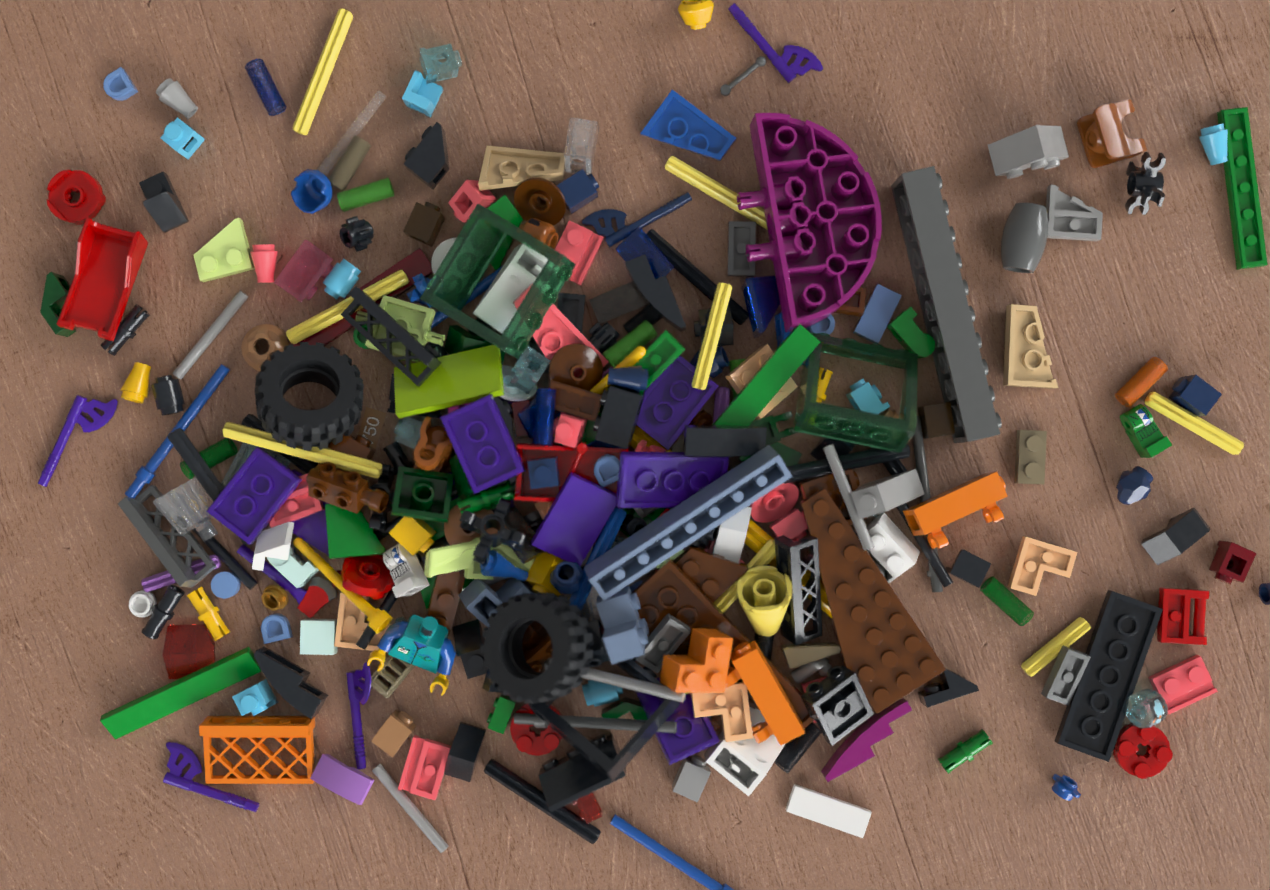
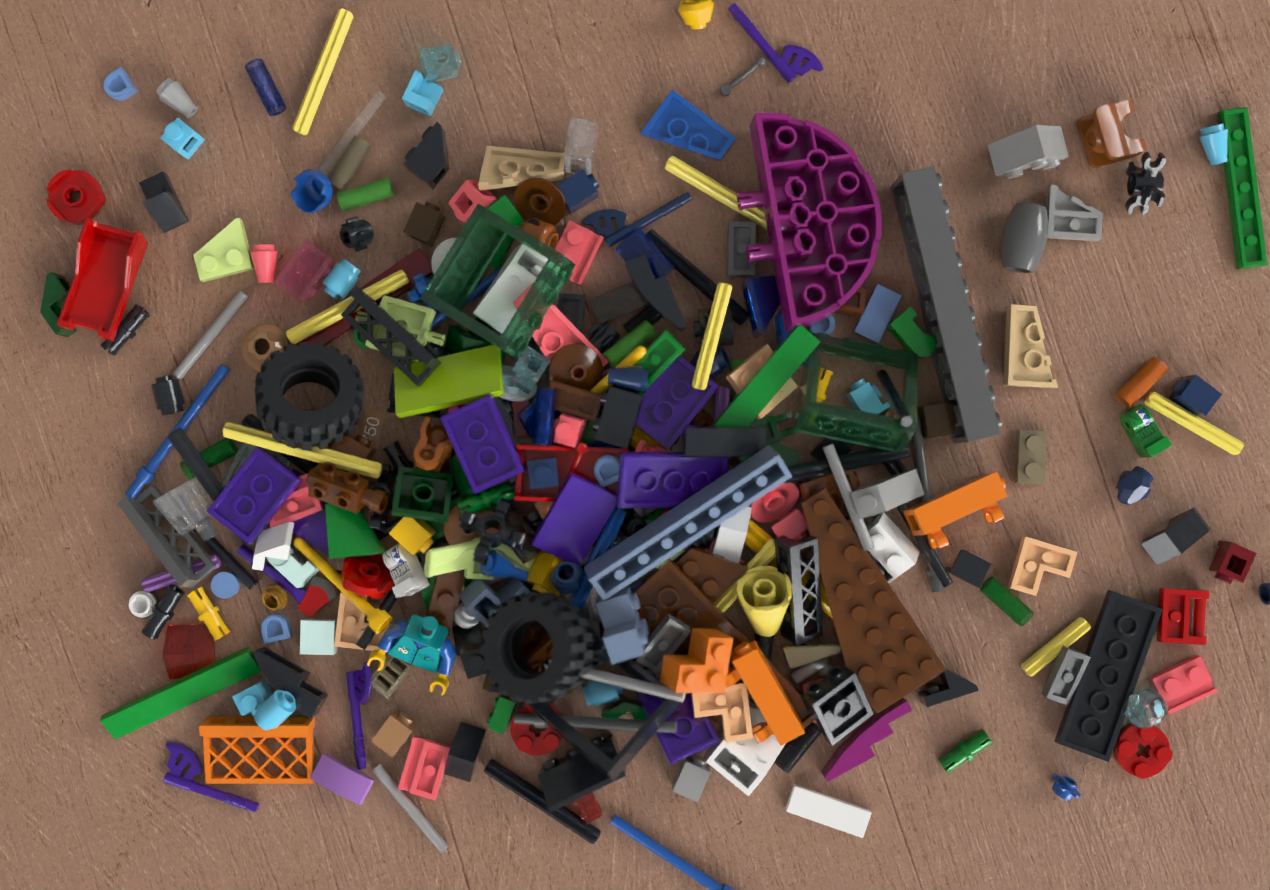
(74, 416): dark purple piece -> none
(137, 383): yellow cone -> none
(275, 710): none -> medium azure brick
(408, 431): clear light blue brick -> none
(464, 617): none -> white plate
(894, 398): none -> black bar

